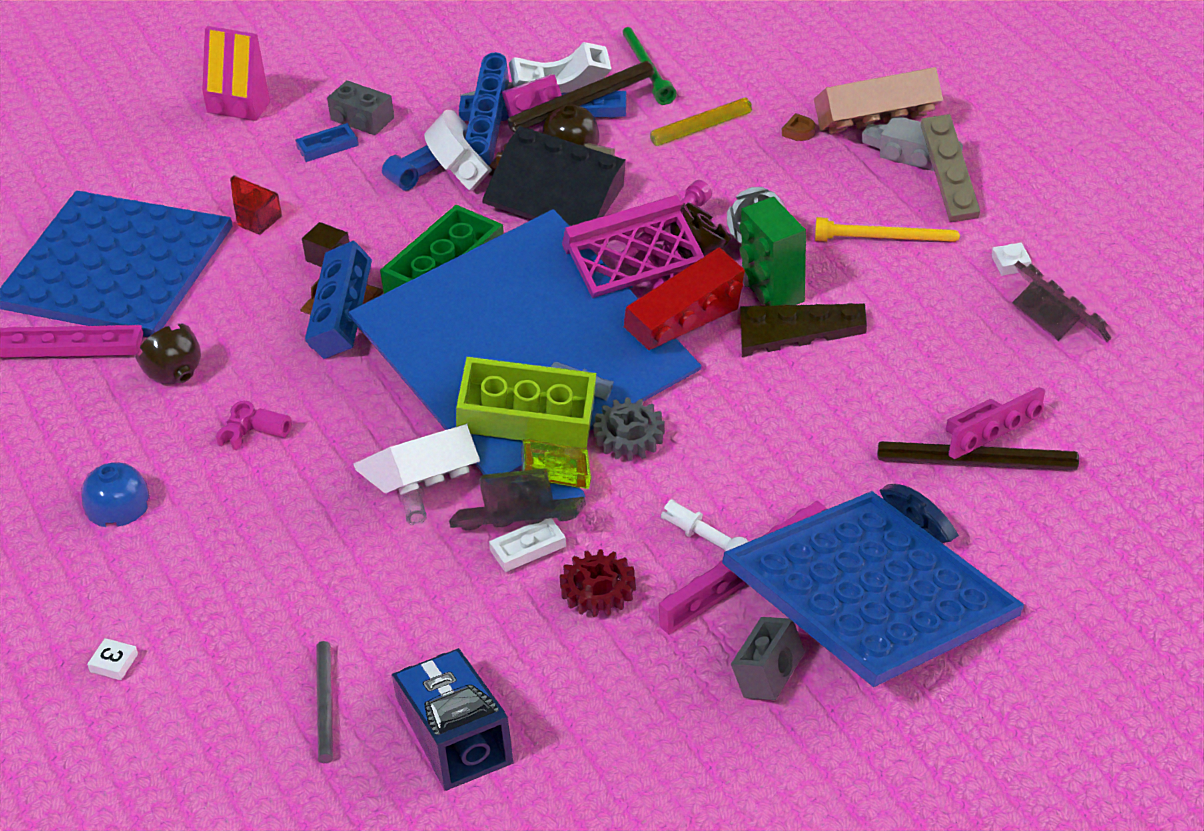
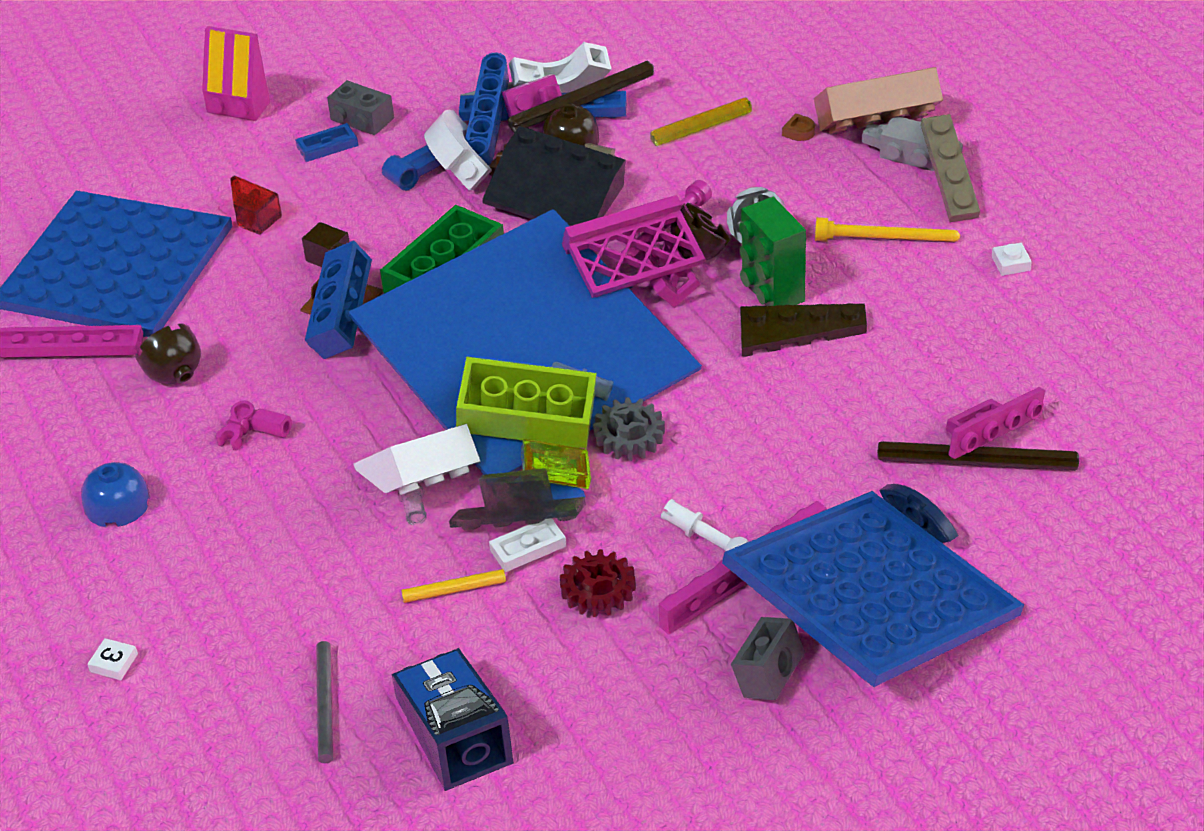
(453, 585): none -> yellow bar
(663, 89): green piece -> none
(686, 300): red wedge -> none
(1051, 309): clear smoke bracket -> none

